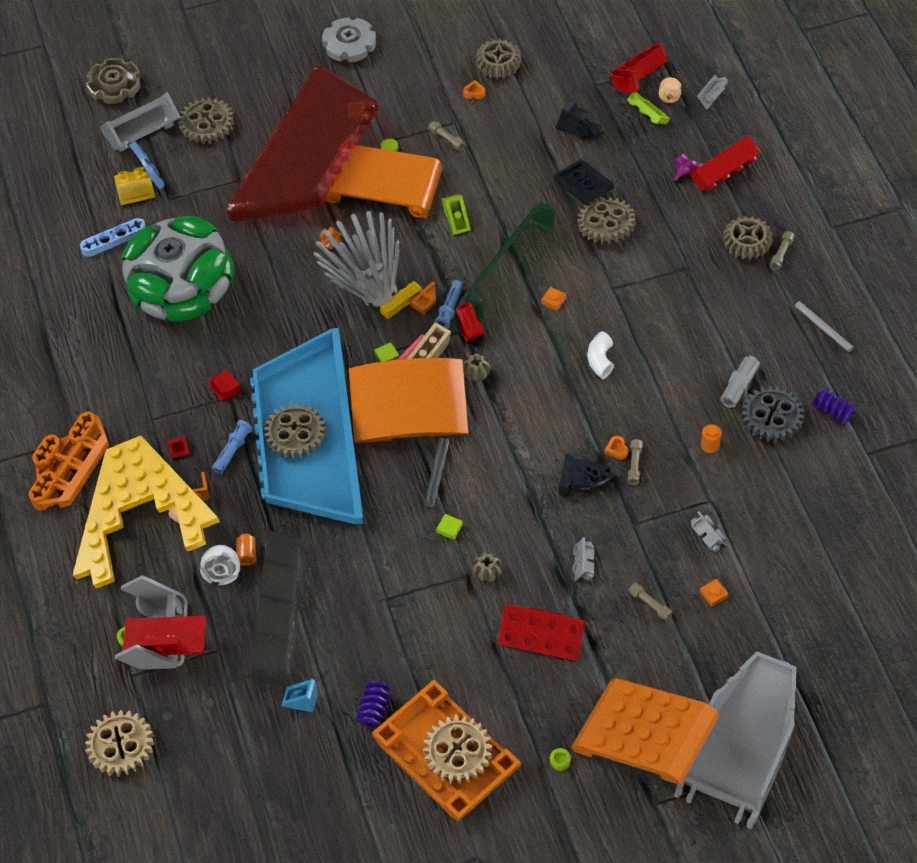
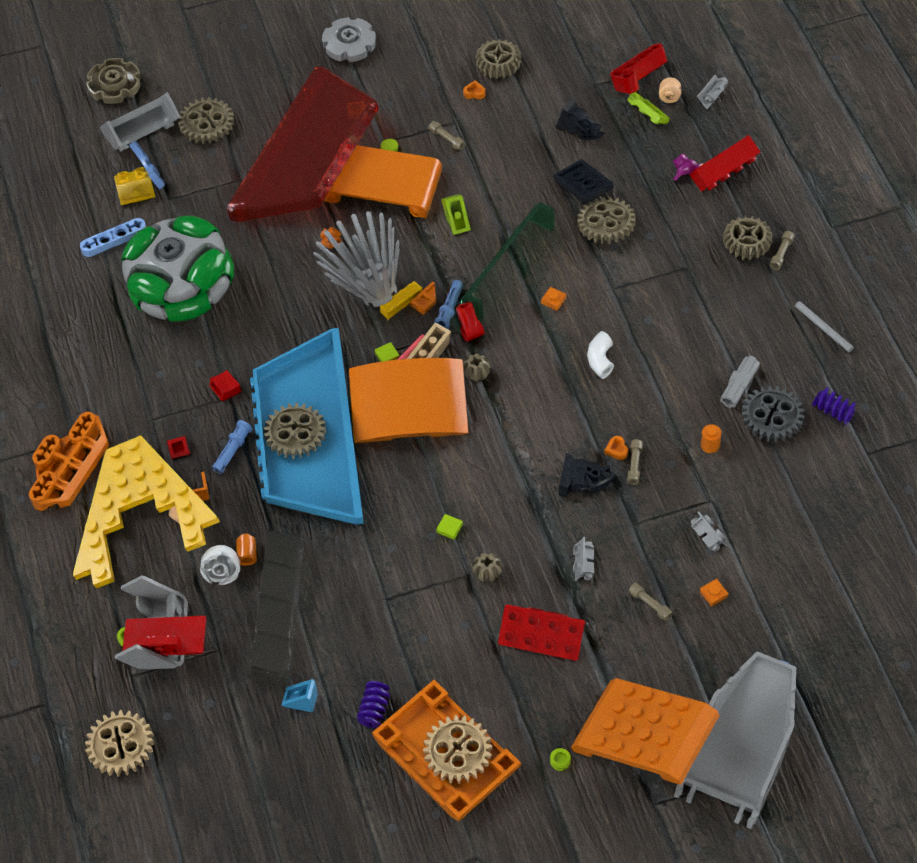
(436, 472): dark grey axle -> none

